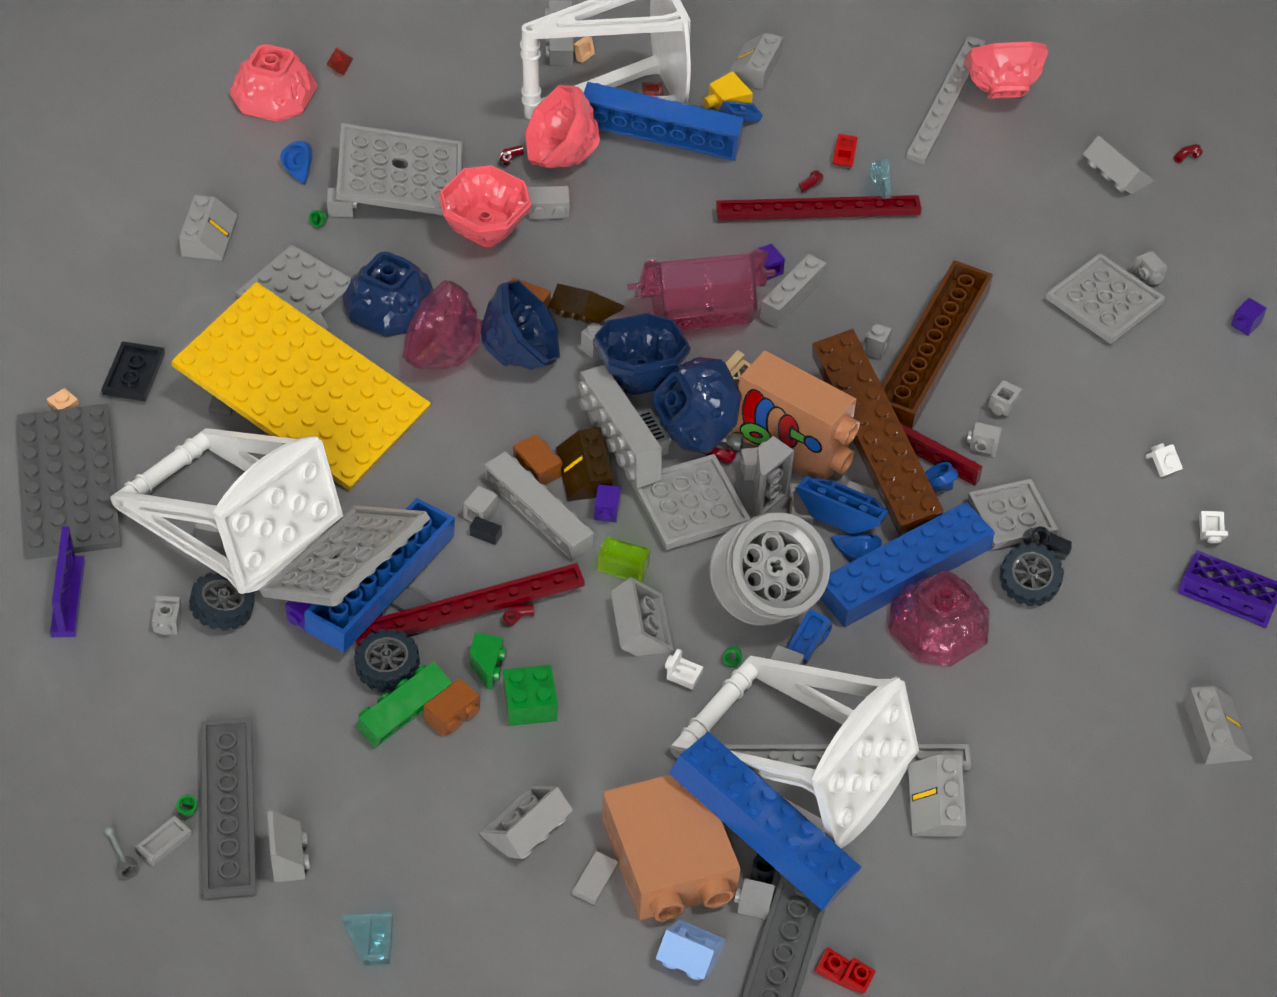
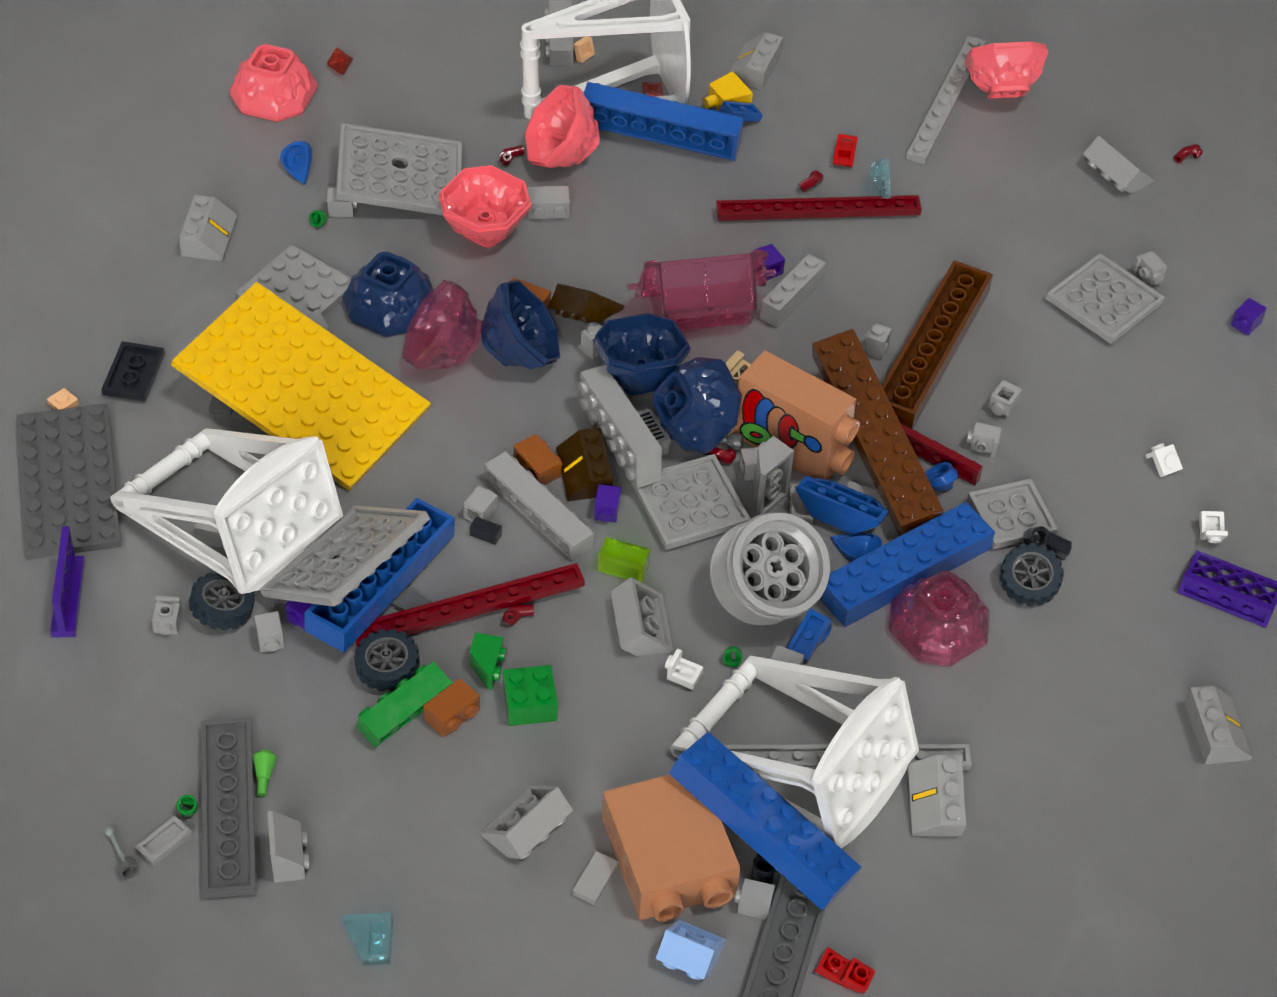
(264, 765): none -> bright green cone
(269, 631): none -> light grey brick

